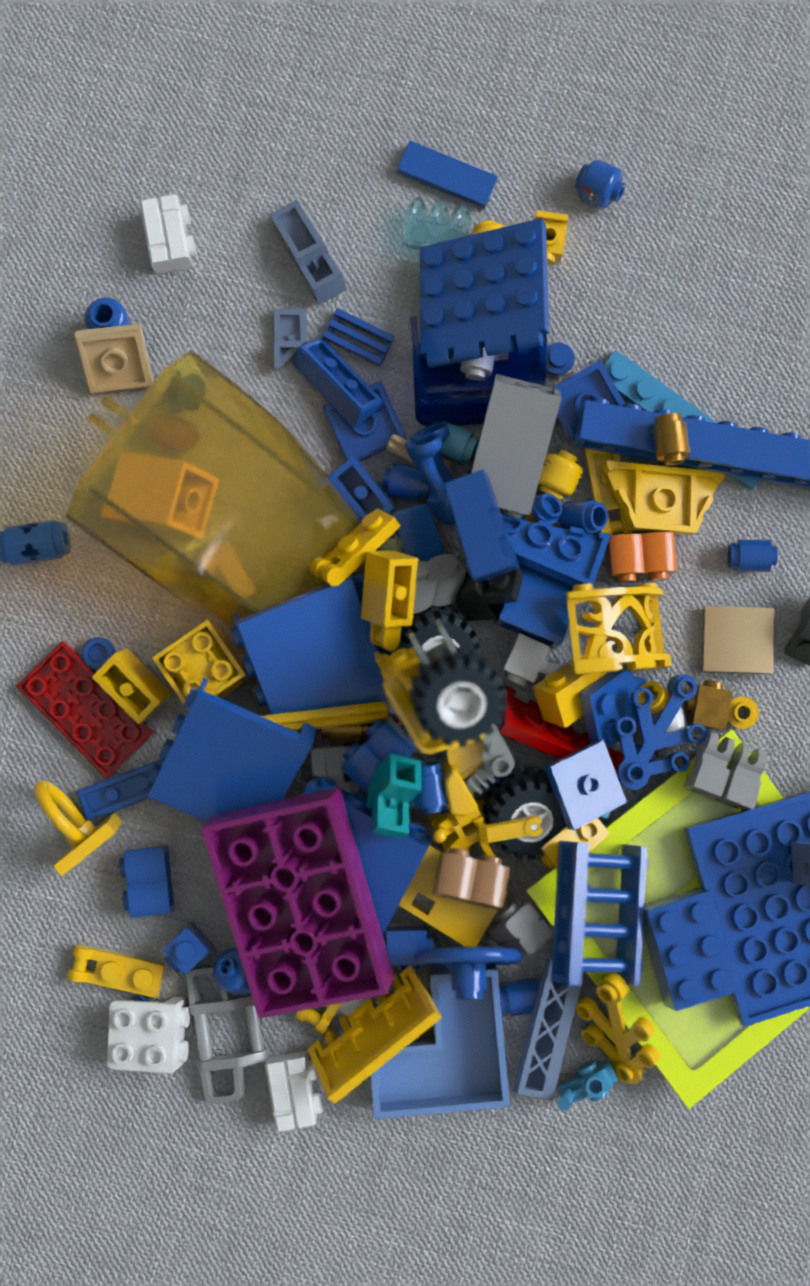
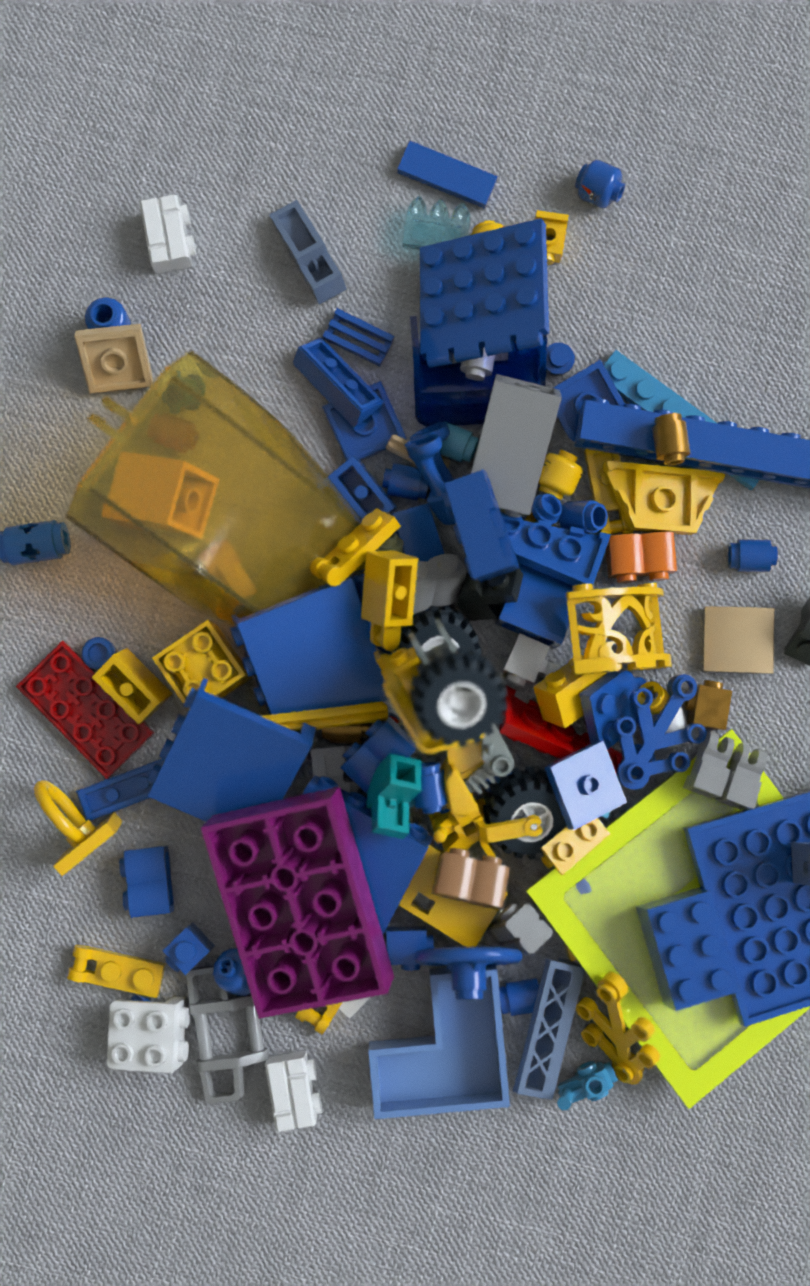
(289, 333): sand blue slope -> none
(373, 1035): yellow hinge -> none
(570, 913): blue fence -> none
(753, 712): yellow plate -> none

